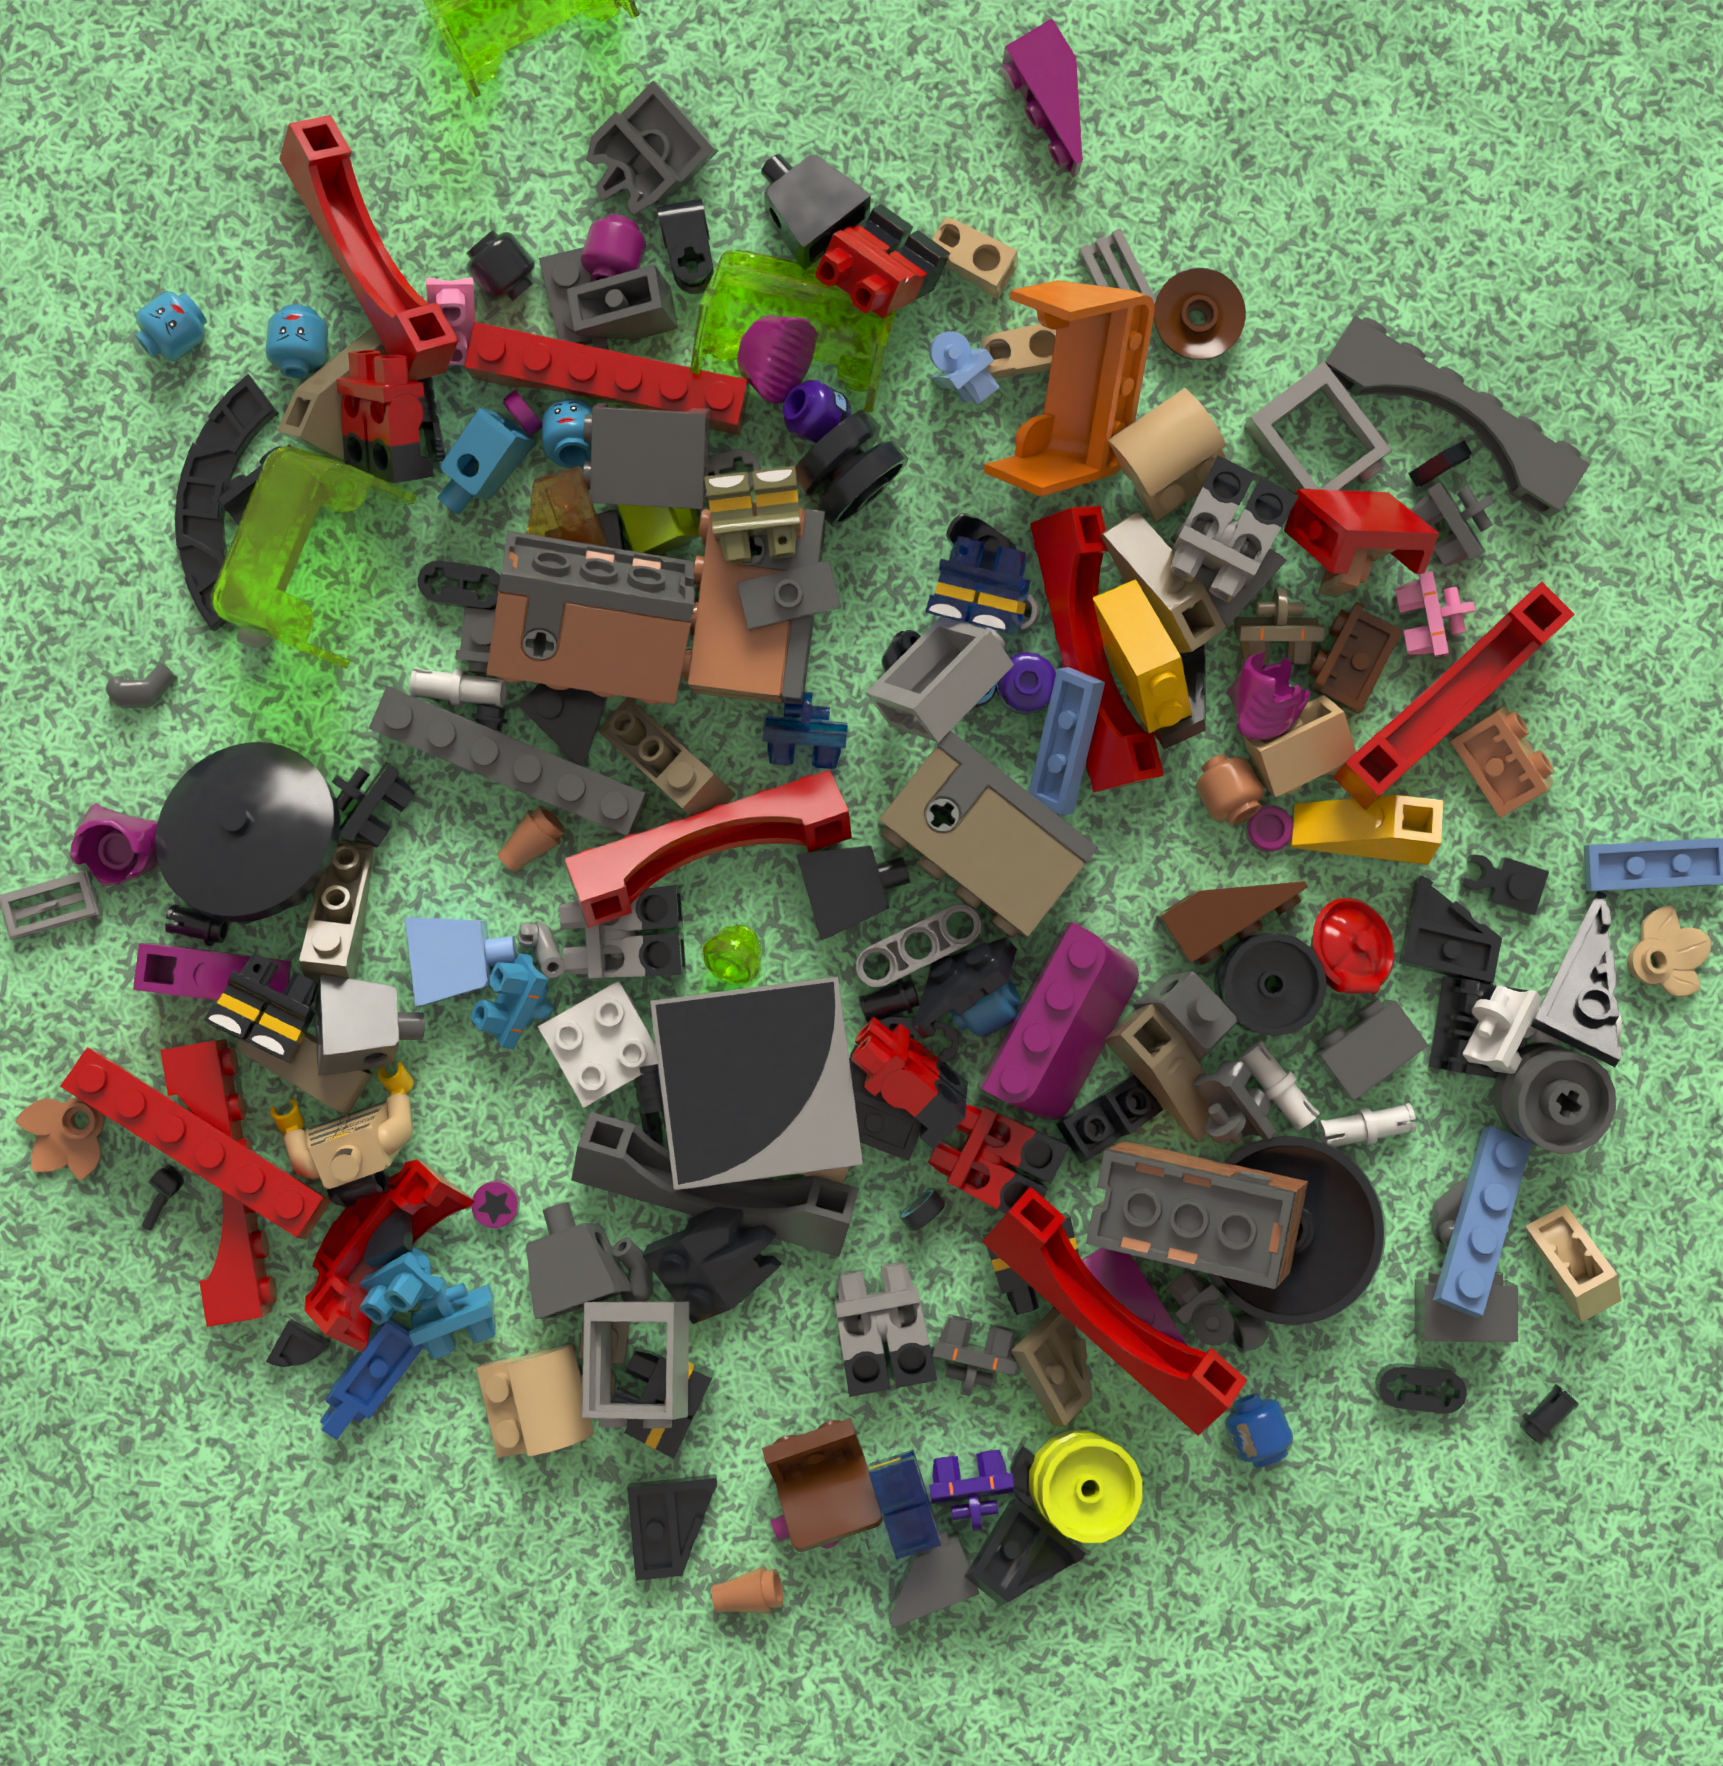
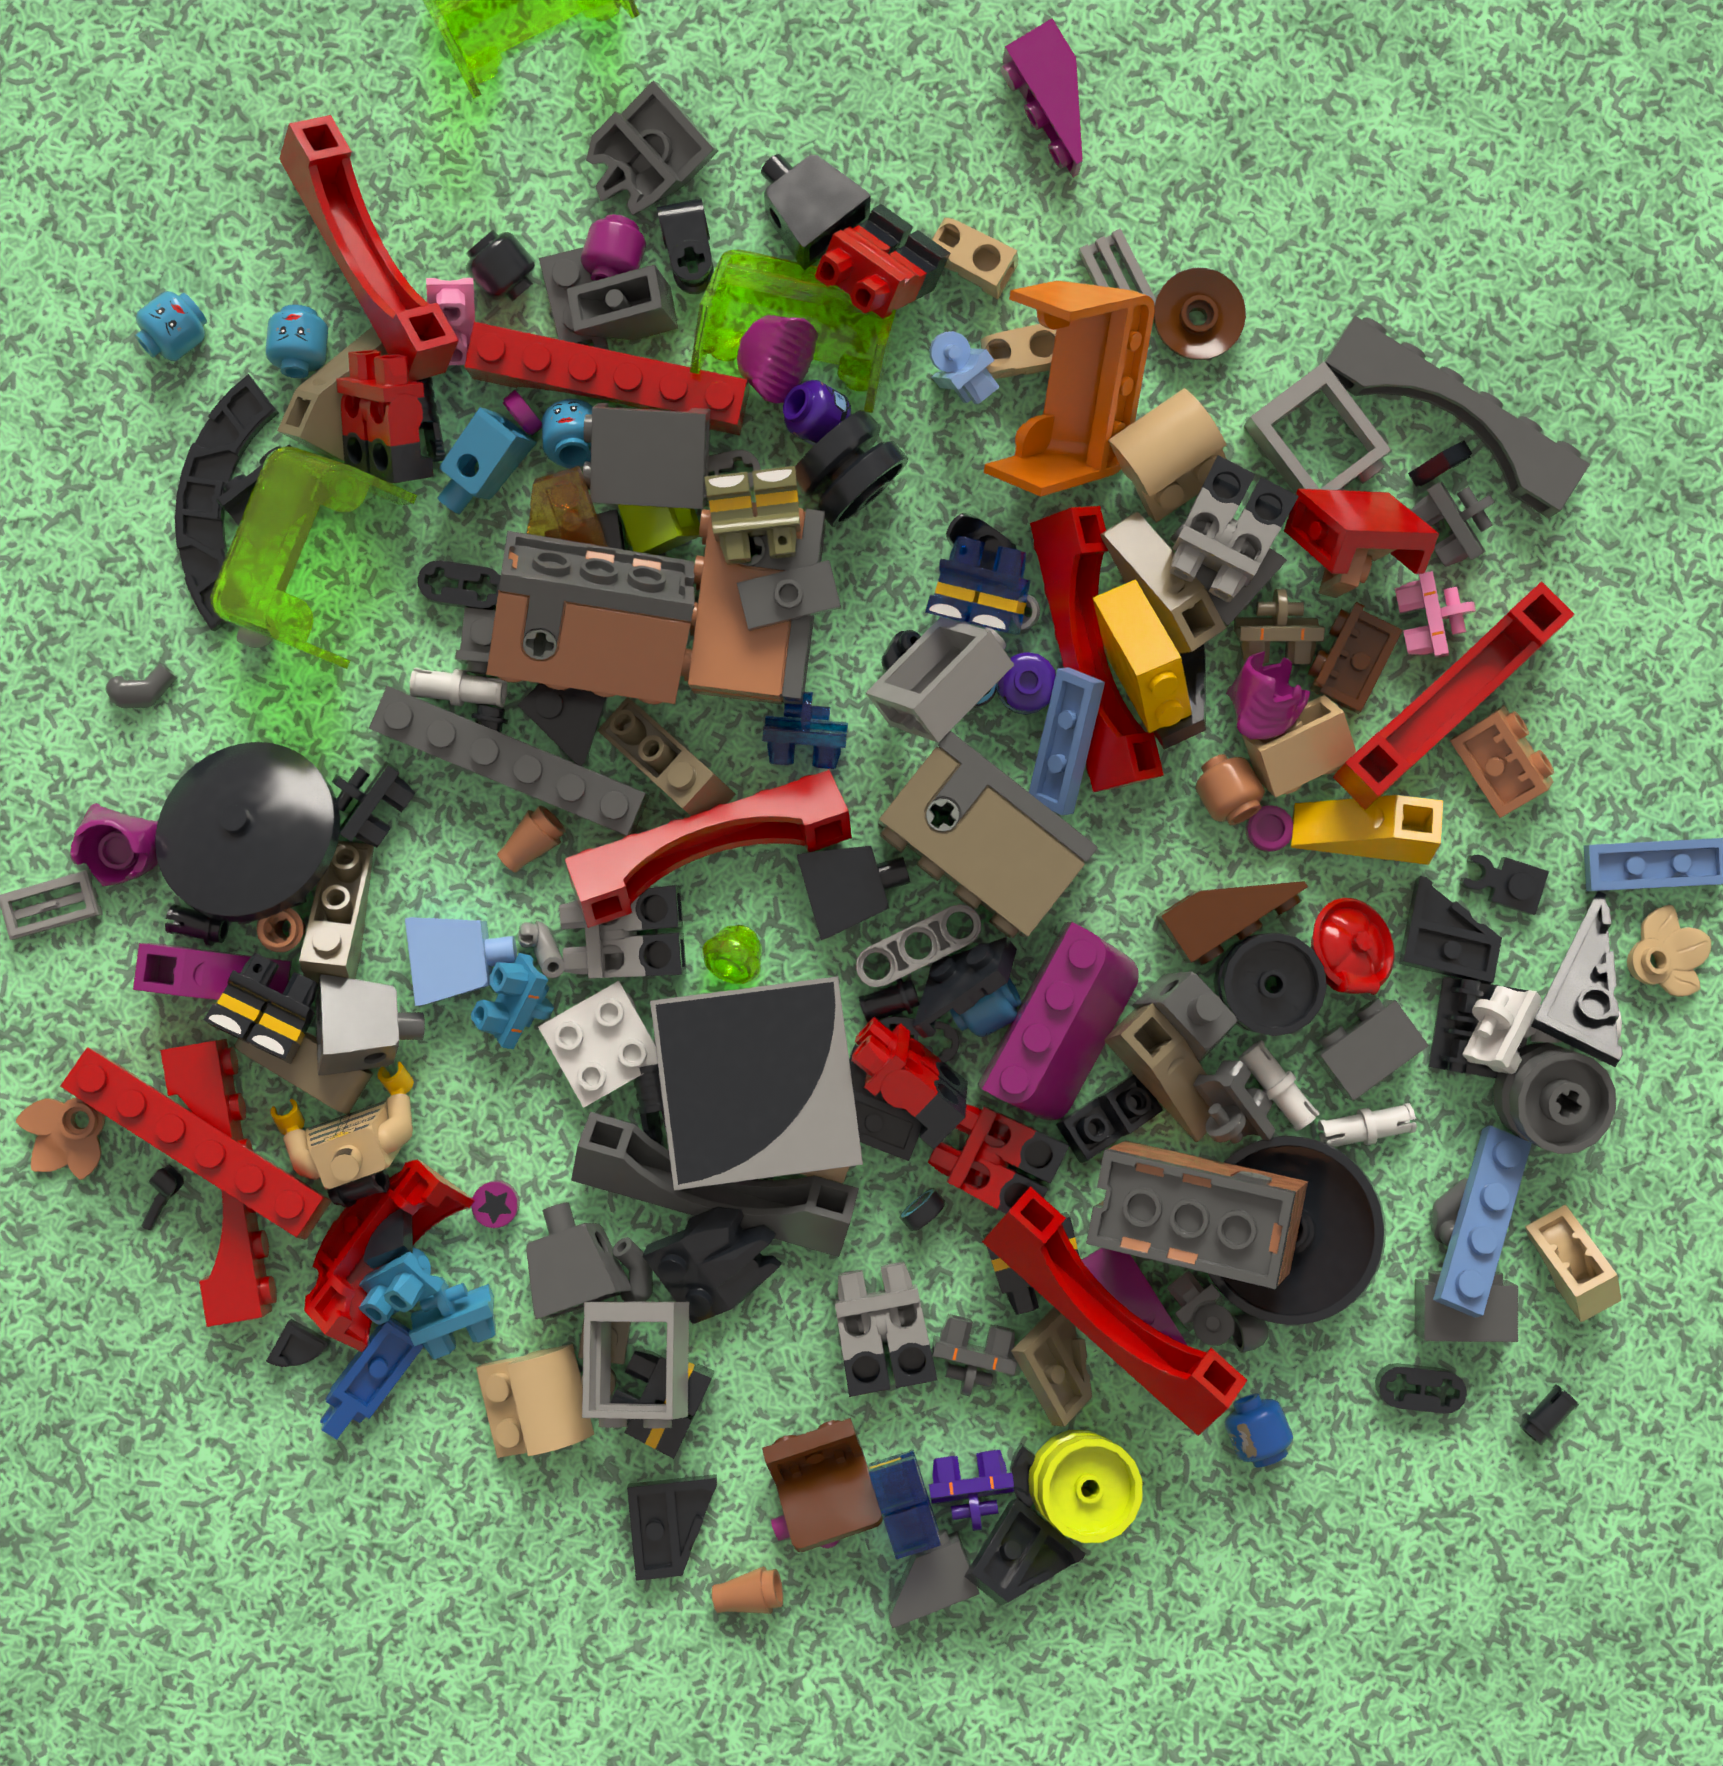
(271, 933): none -> nougat cone

